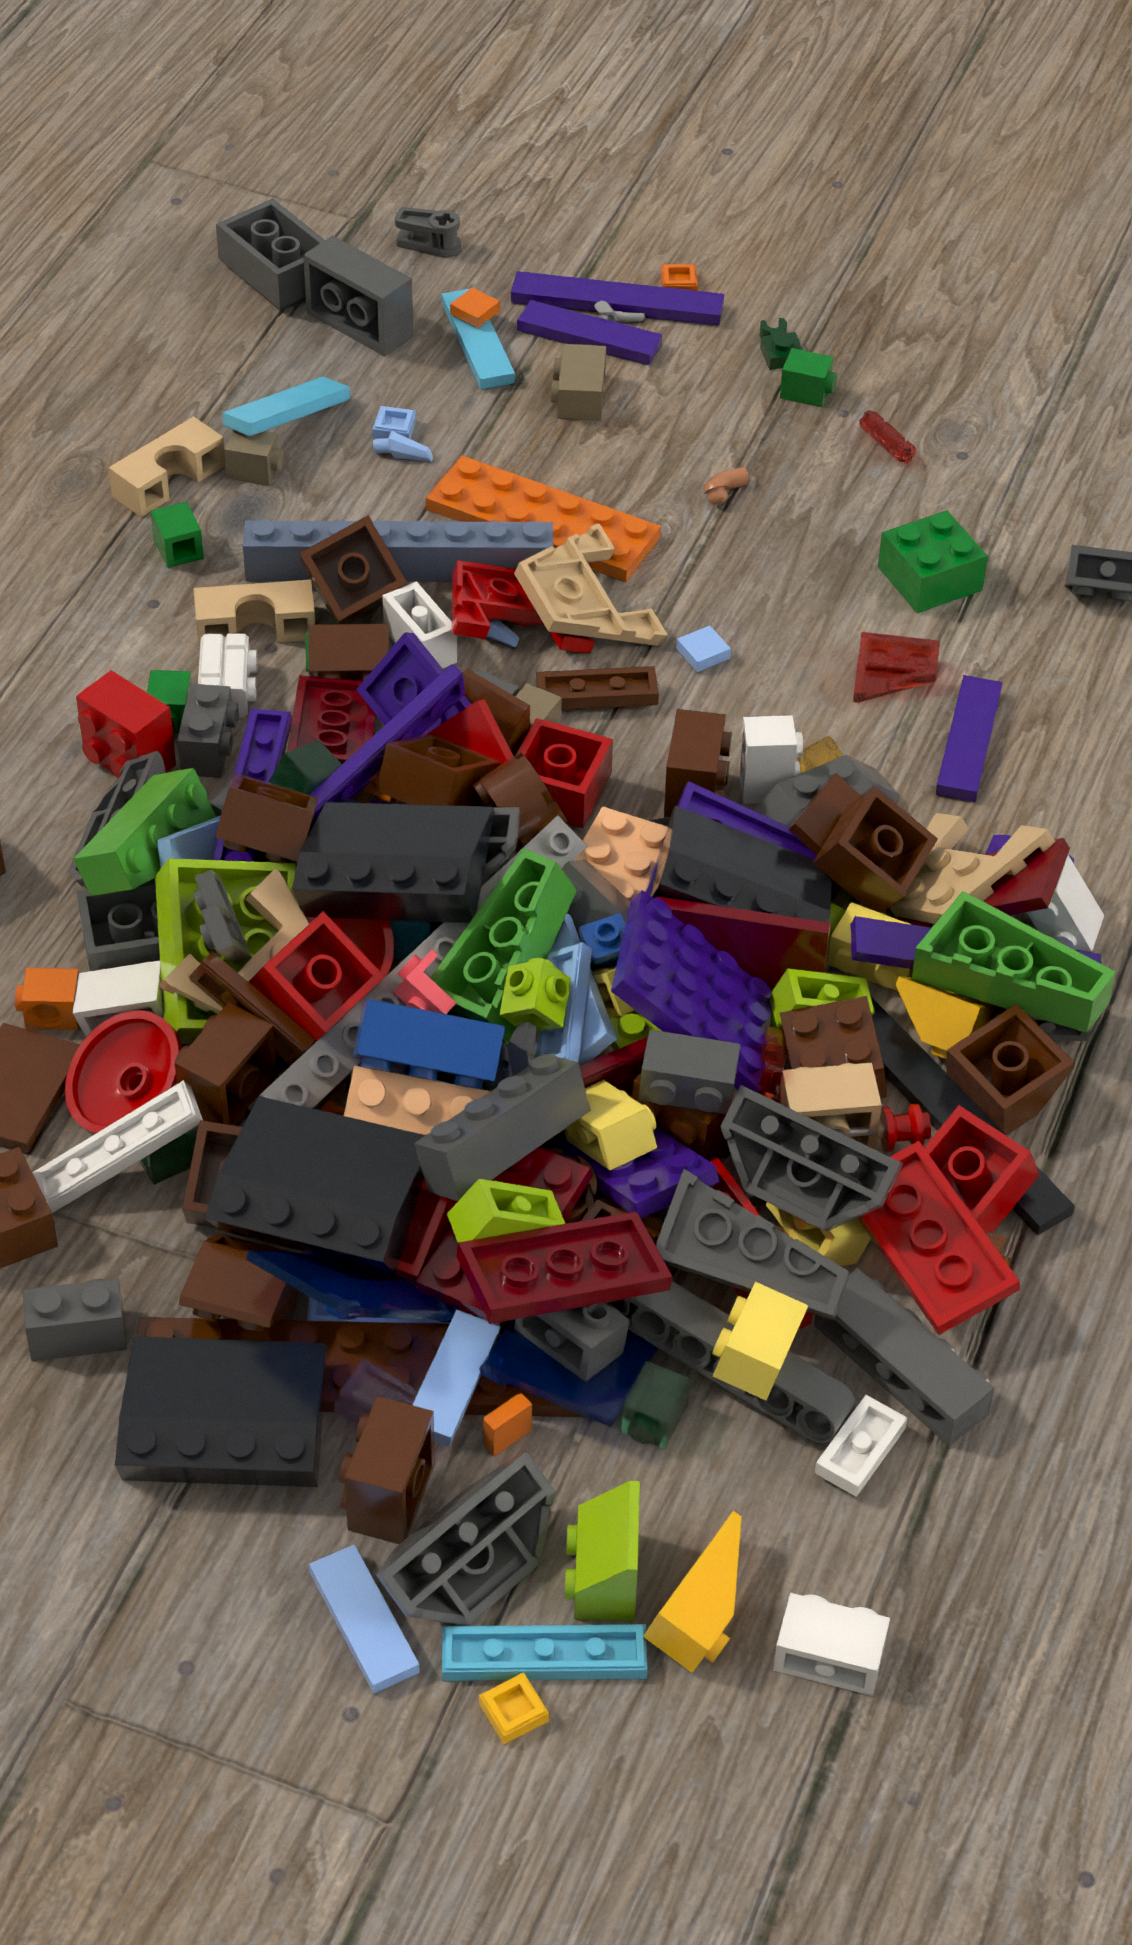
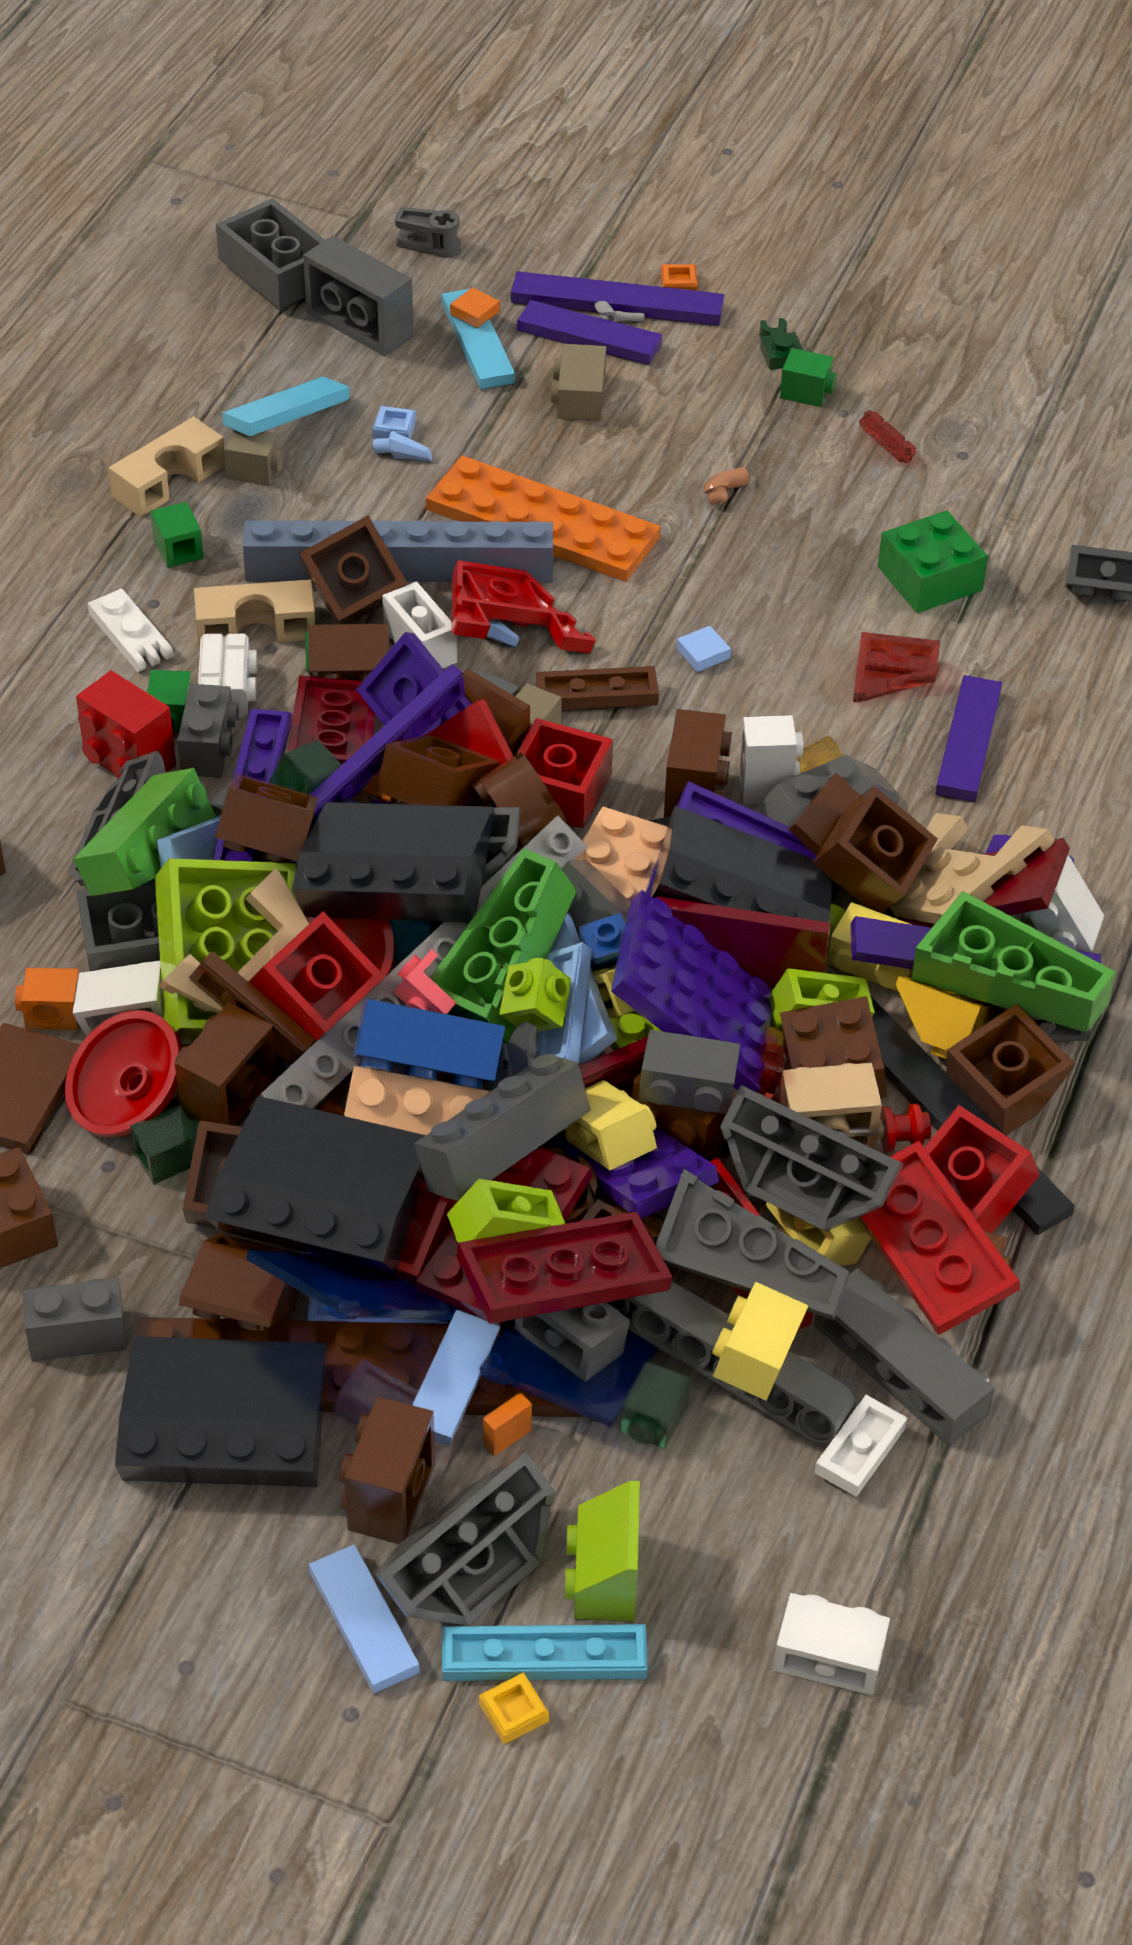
(118, 1146): white tile -> none
(129, 630): none -> white hinge
(221, 924): dark grey plate -> none
(572, 597): tan wing -> none
(702, 1603): yellow slope -> none

